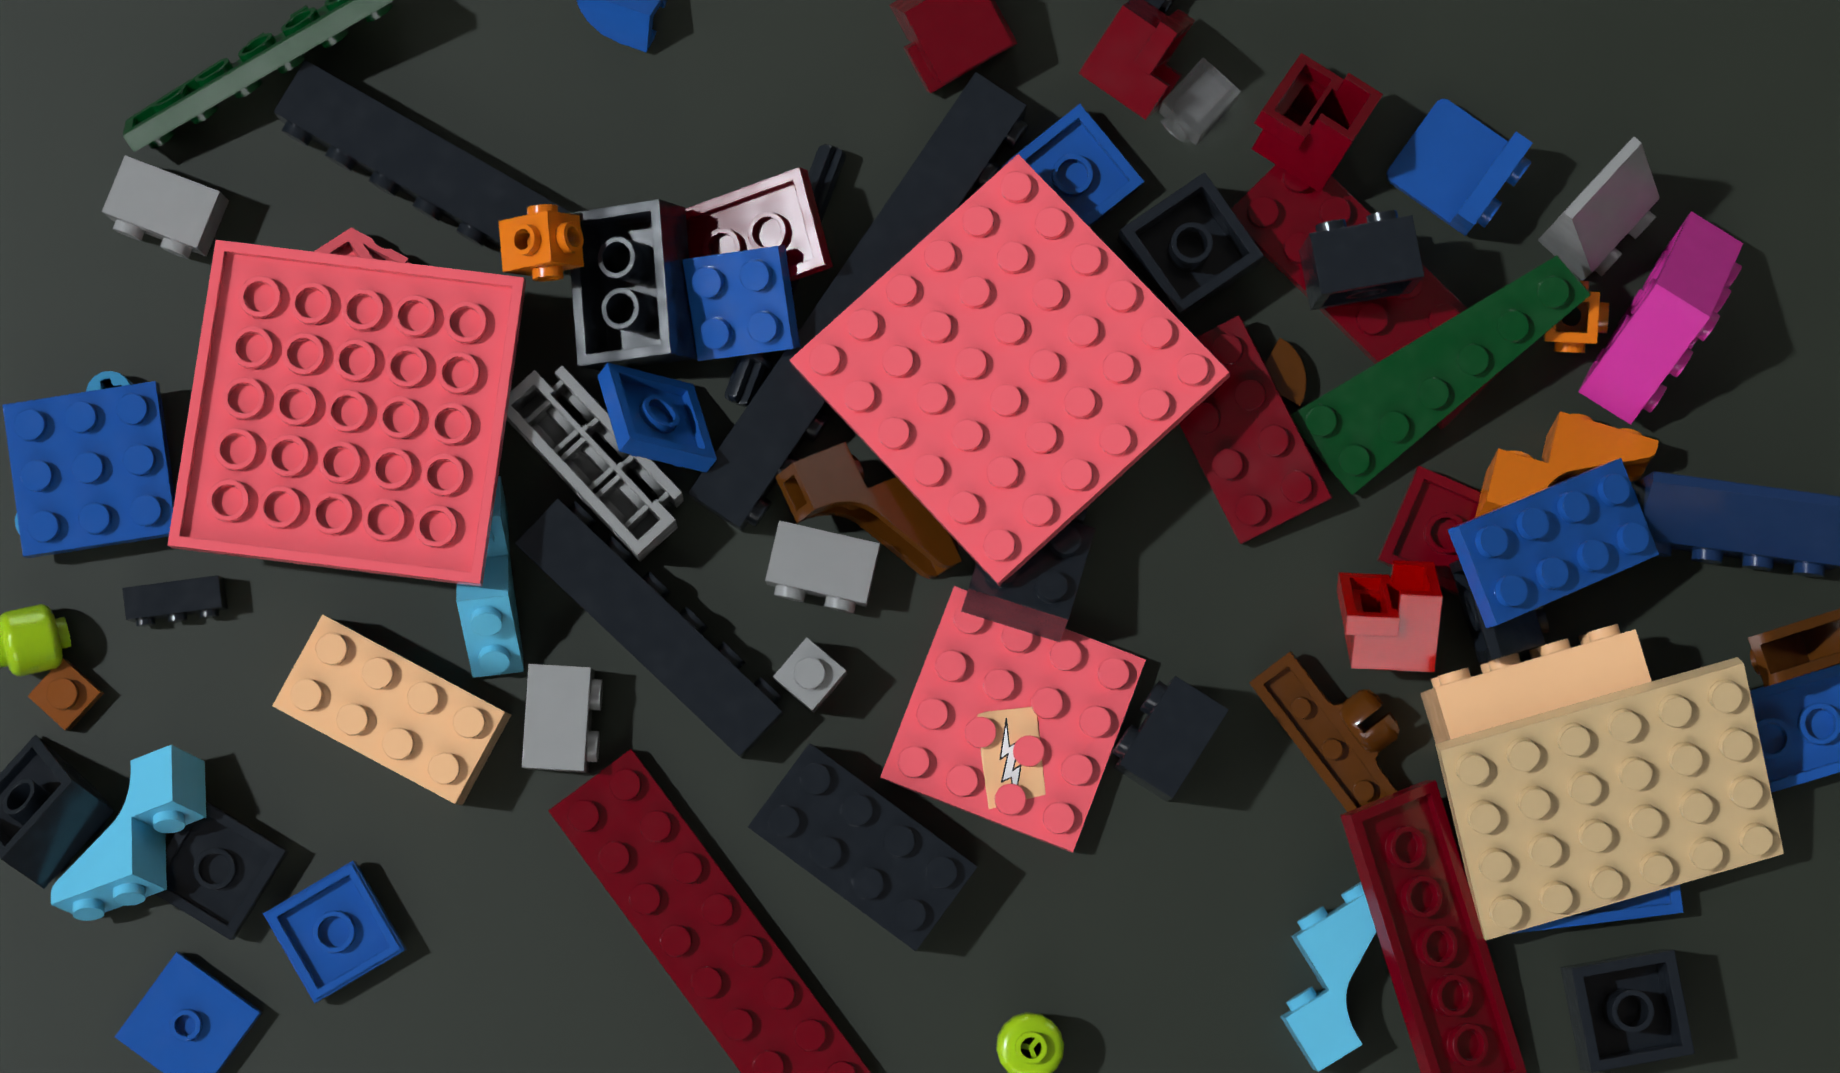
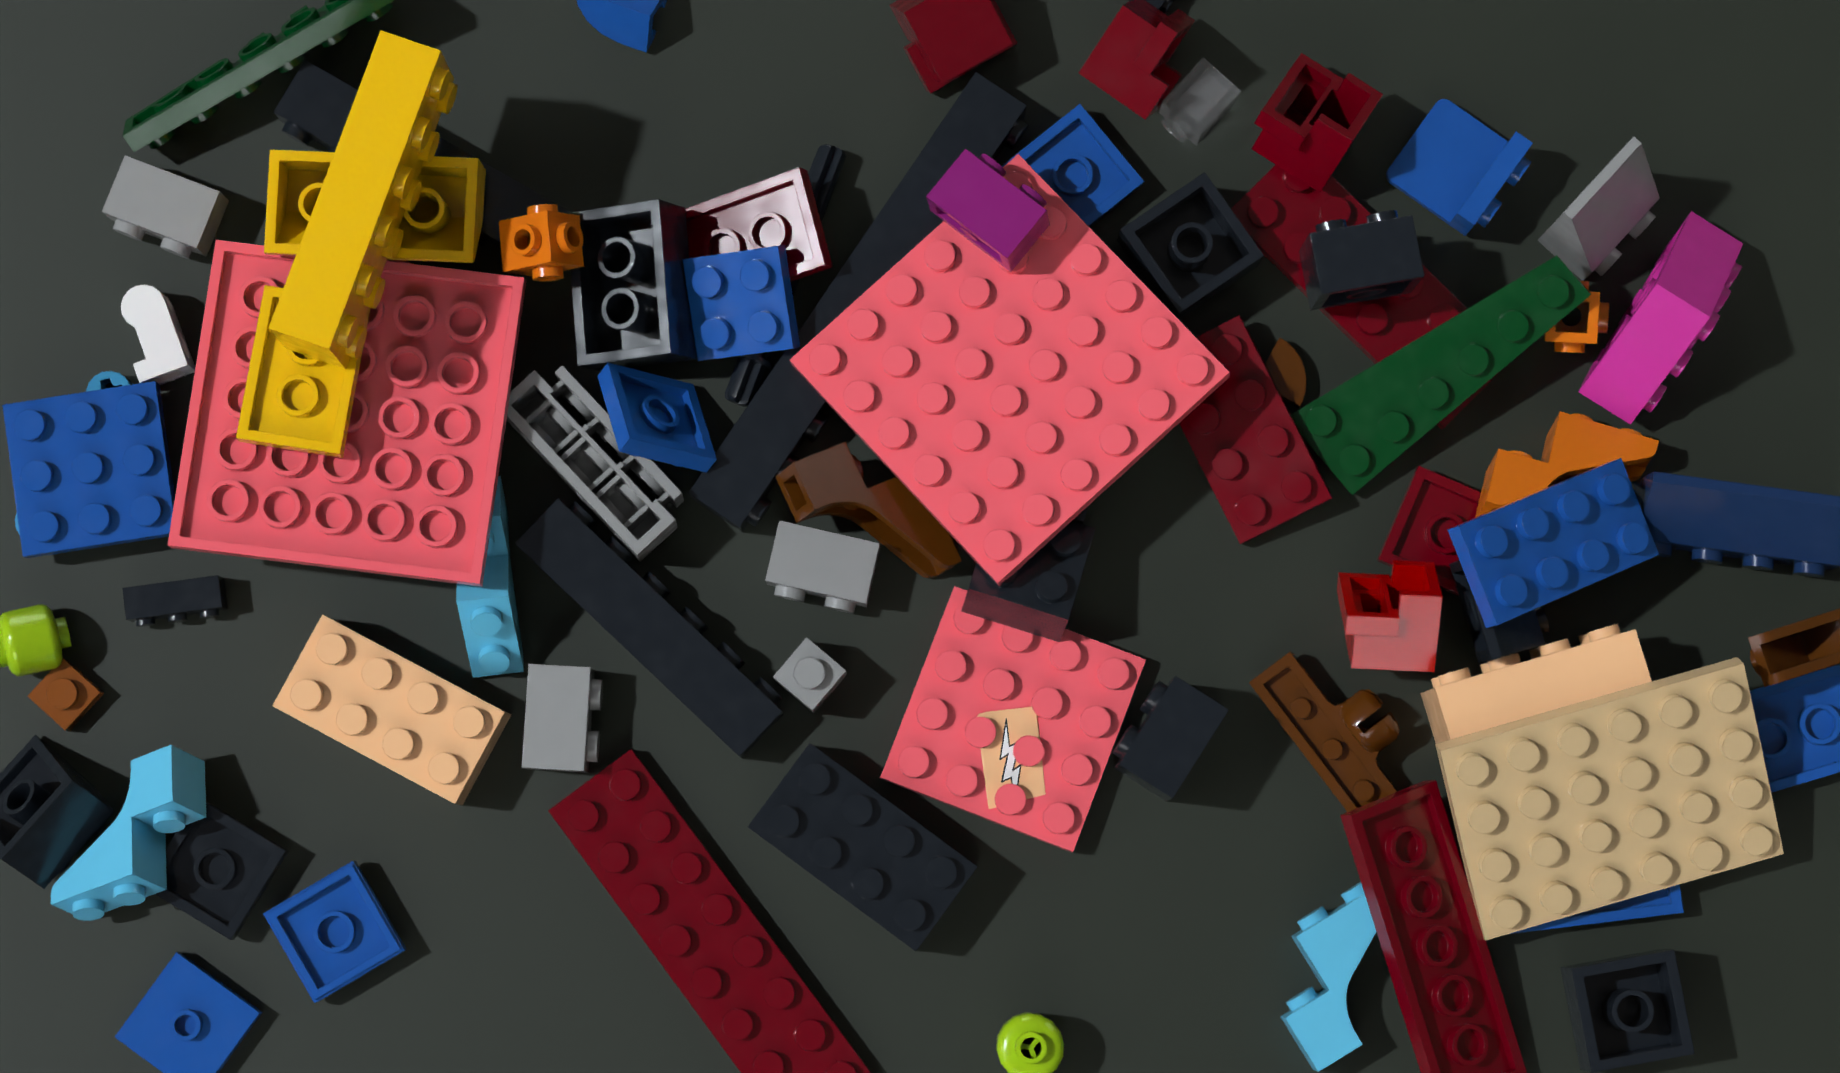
(159, 335): none -> white leg
(293, 397): none -> yellow plate
(364, 201): none -> yellow brick
(438, 229): none -> yellow slope
(989, 208): none -> magenta brick

